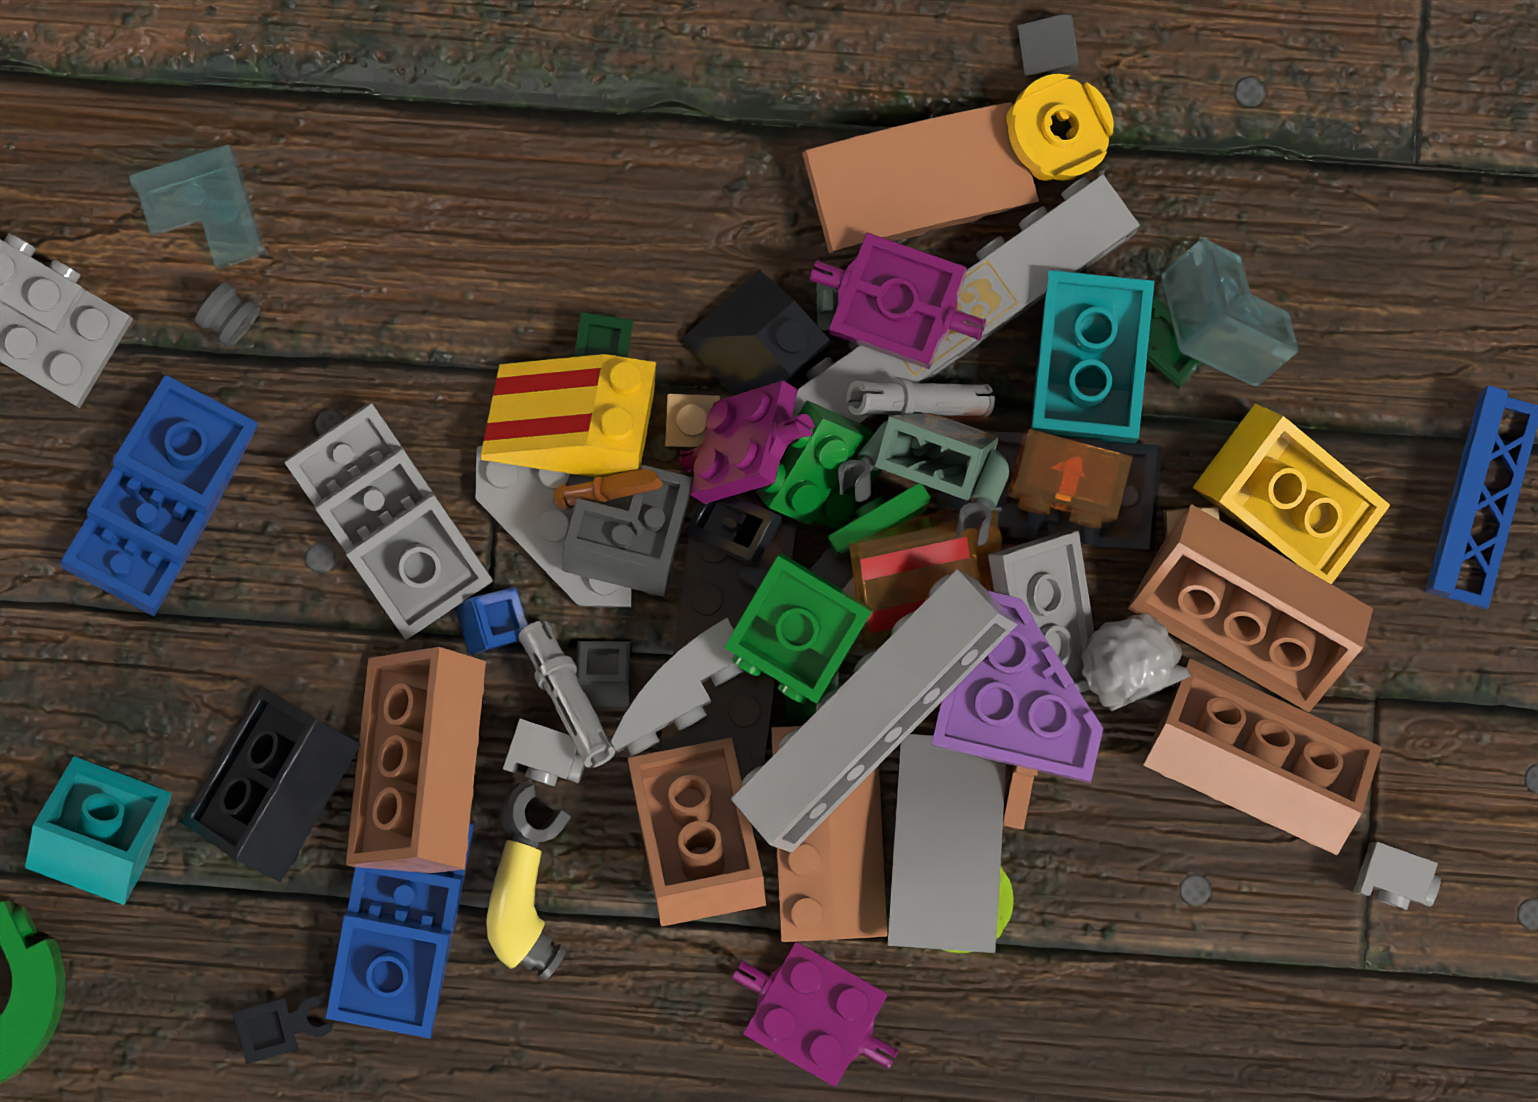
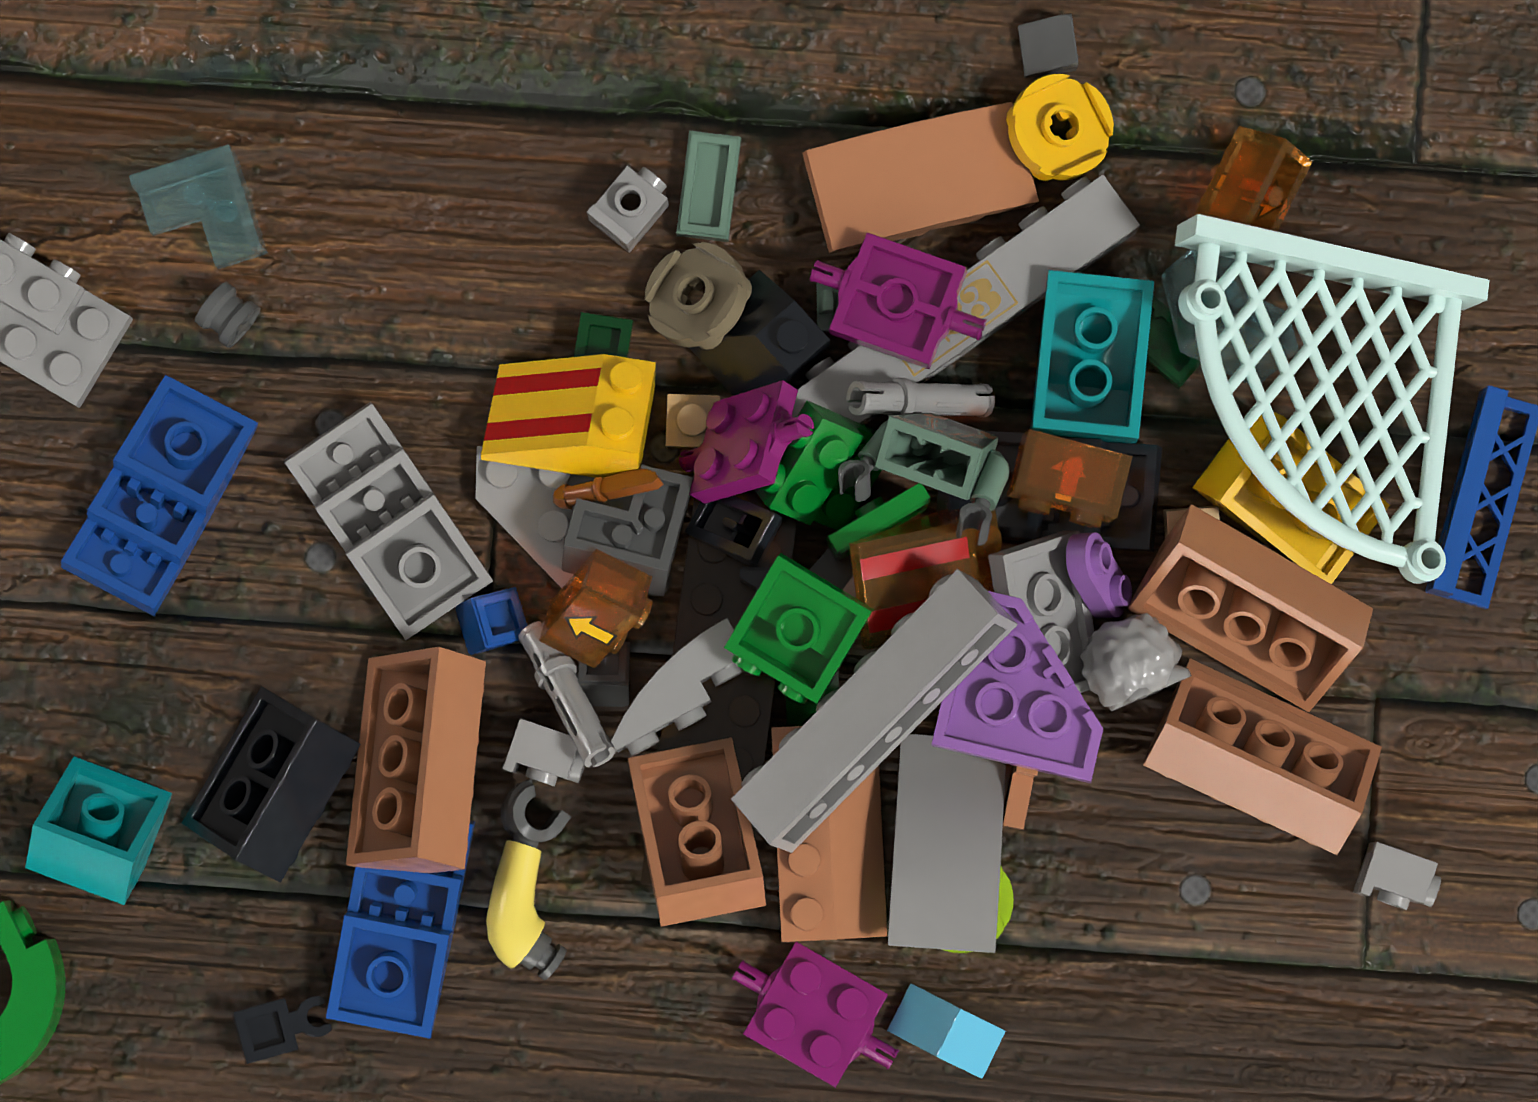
(597, 609): none -> clear orange brick
(629, 226): none -> light grey brick
(708, 186): none -> sand green tile
(715, 313): none -> dark tan plate
(946, 1031): none -> medium azure slope
(1097, 575): none -> medium lavender plate
(1255, 180): none -> clear orange brick
(1445, 293): none -> light aqua piece

